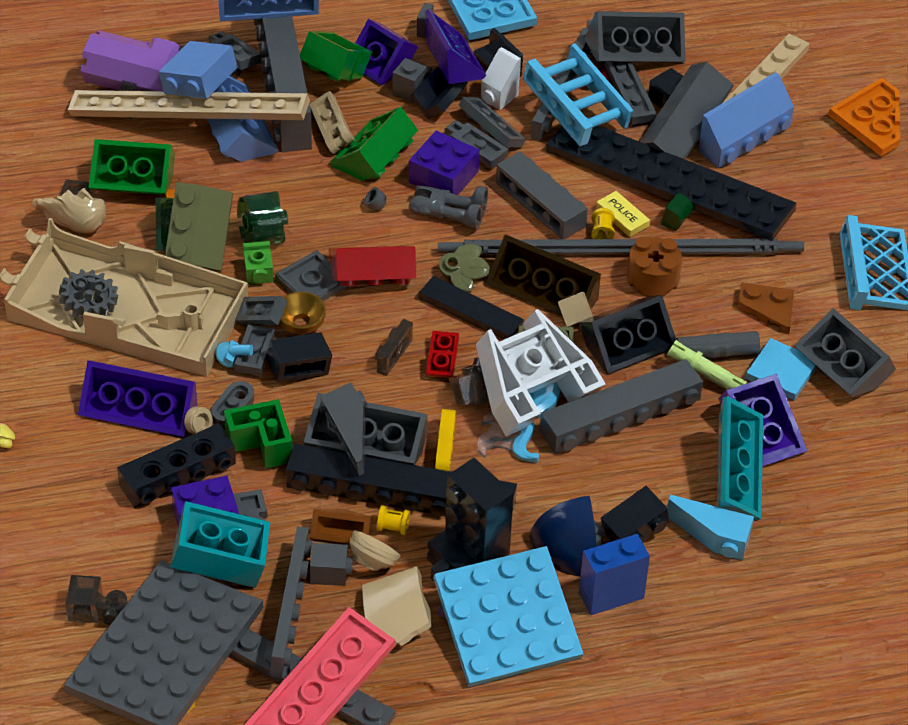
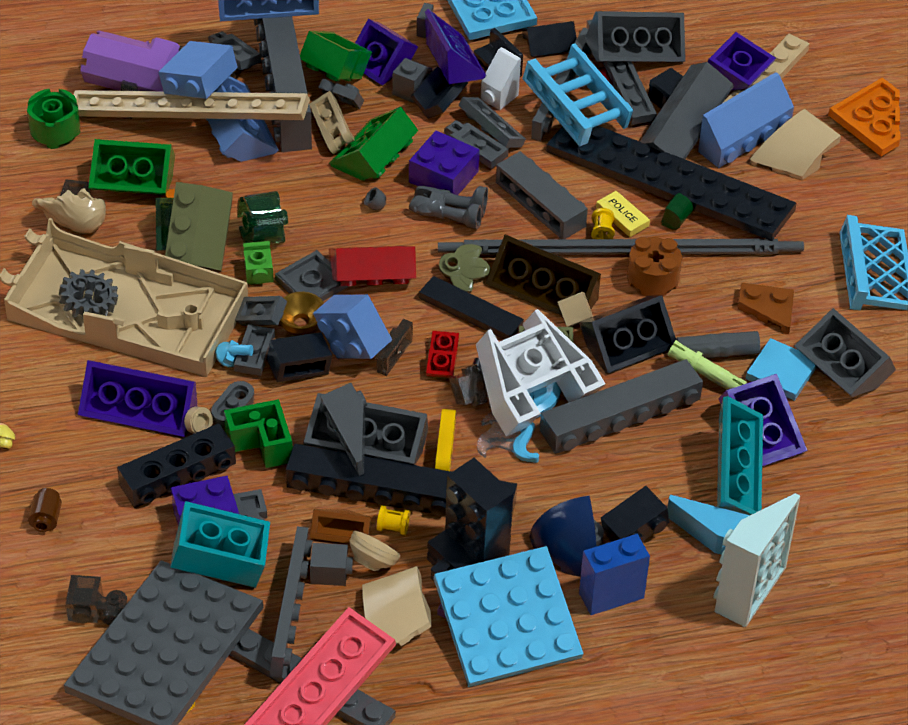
(45, 510): none -> reddish brown brick
(53, 117): none -> green brick
(347, 94): none -> dark grey plate
(352, 326): none -> medium blue brick
(550, 38): none -> black panel
(741, 61): none -> dark purple slope
(754, 559): none -> light aqua slope
(797, 146): none -> tan slope

